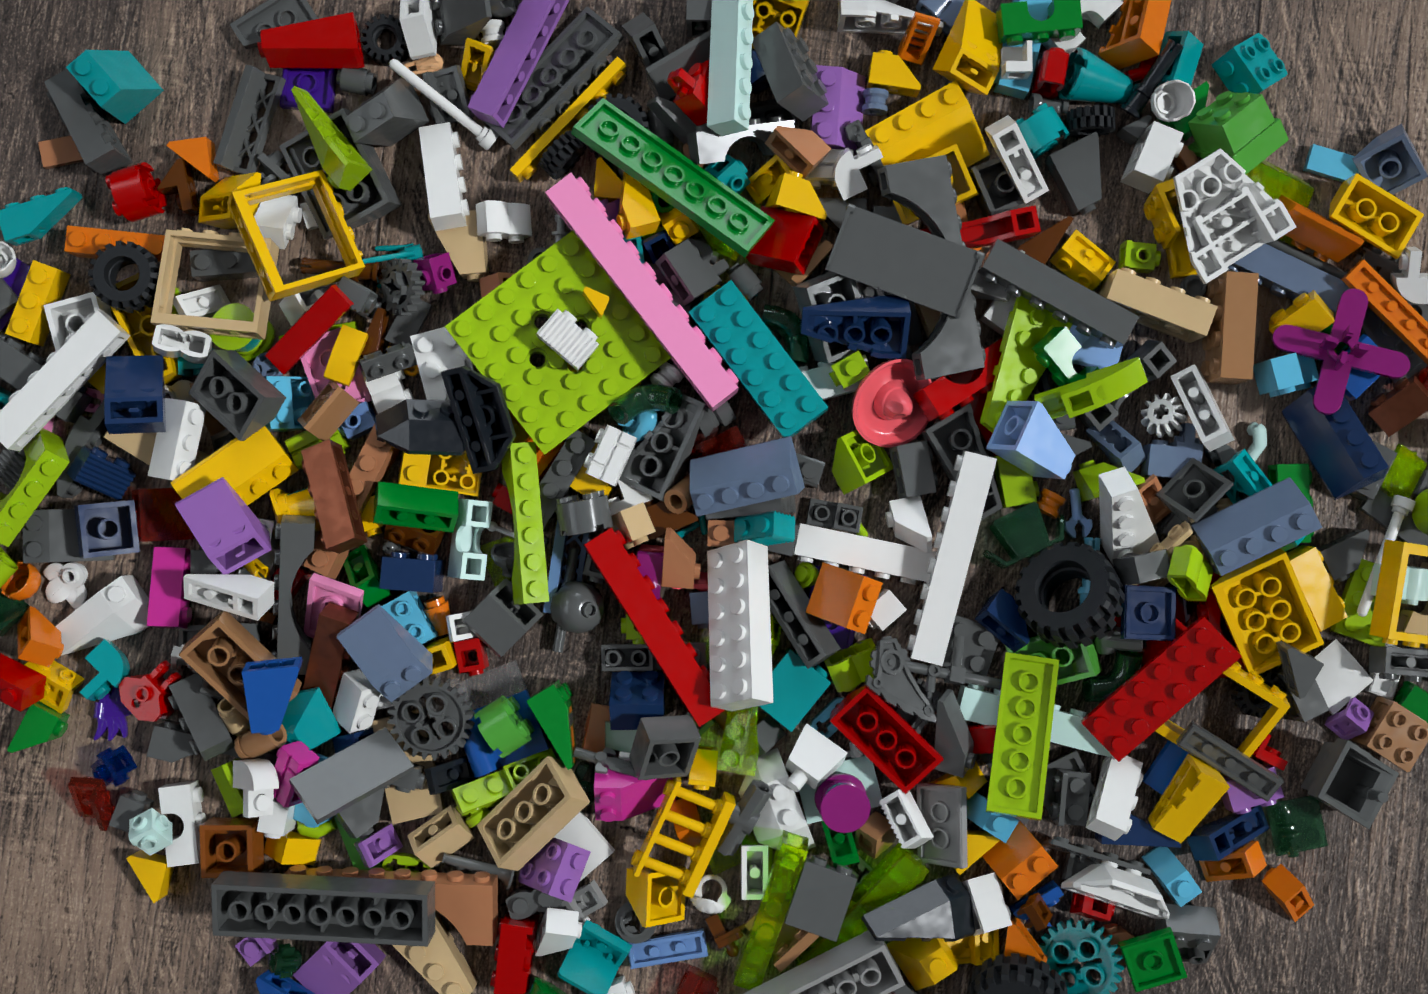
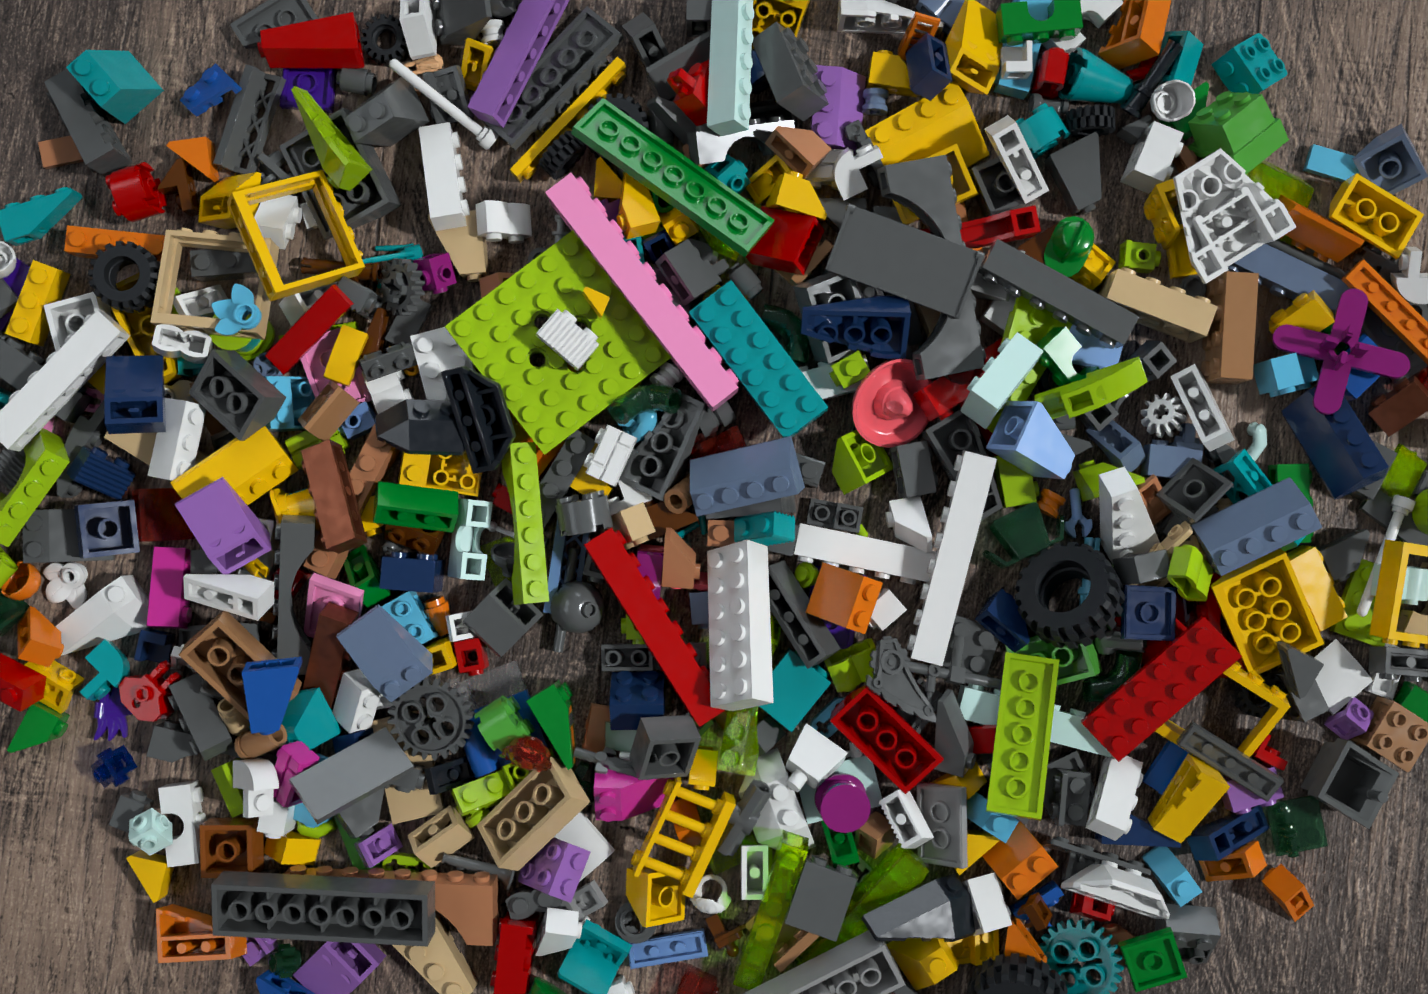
(92, 799): clear red bracket -> none
(154, 645): none -> dark blue panel
(188, 937): none -> orange wedge
(208, 90): none -> blue wing
(234, 311): none -> medium azure plate
(528, 754): none -> clear red piece
(928, 67): none -> dark blue brick
(1000, 379): none -> light aqua wedge
(1069, 246): none -> green piece

